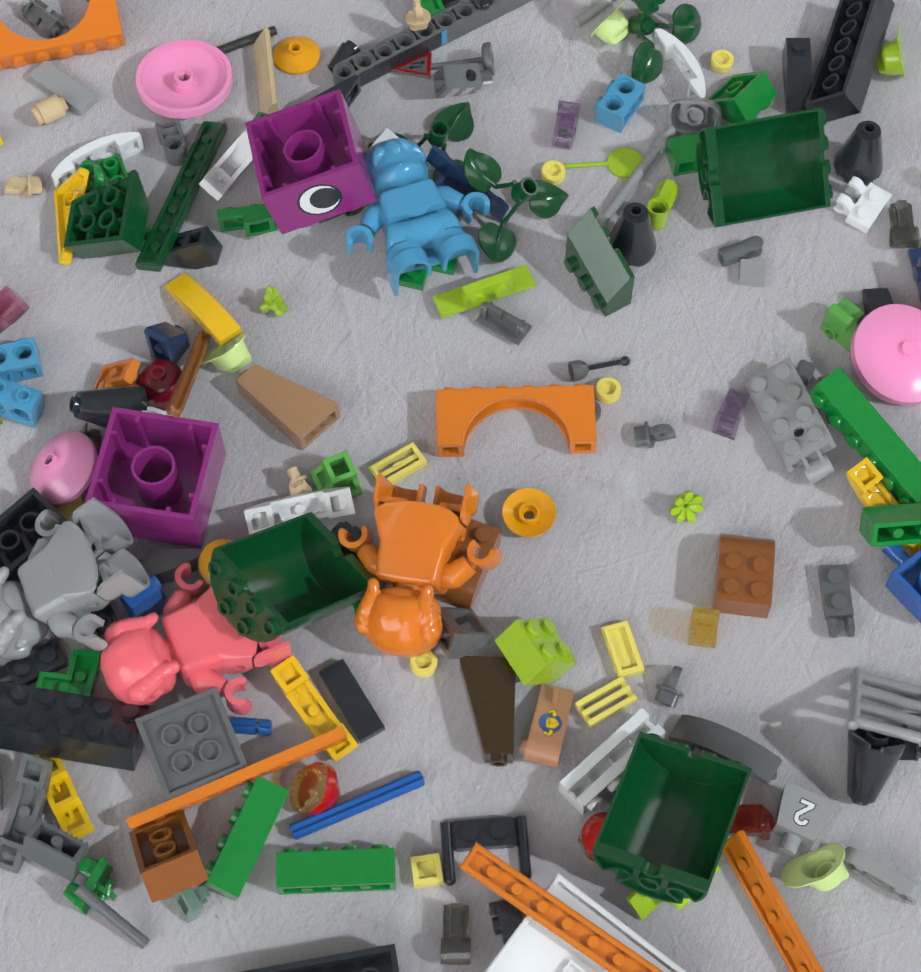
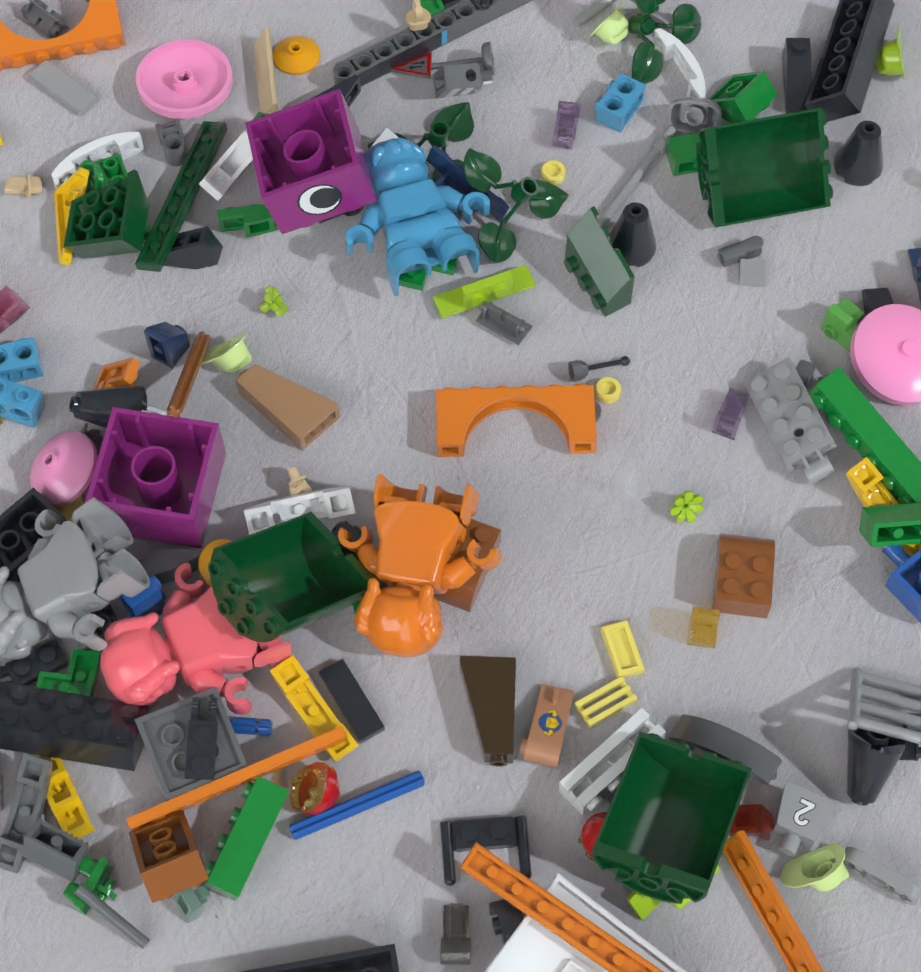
(49, 109): tan brick -> none
(159, 381): dark red cylinder -> none
(201, 743): none -> black hinge
(203, 308): yellow slope -> none
(244, 41): pearl dark grey bar -> none
(335, 870): green brick -> none
(337, 472): bright green brick -> none
(344, 51): black cone -> none
(407, 471): light yellow tile -> none
(424, 665): light yellow tile -> none
(426, 870): light yellow tile -> none
(458, 643): flat silver tile -> none
(531, 502): light orange dish -> none
(535, 651): lime brick -> none
(620, 162): lime piece -> none
(649, 435): dark grey piece -> none
(662, 203): lime piece -> none
(668, 694): dark grey piece -> none
(721, 61): light yellow tile -> none
(836, 598): dark grey hinge -> none
(868, 207): white plate -> none
(902, 231): clear smoke piece -> none

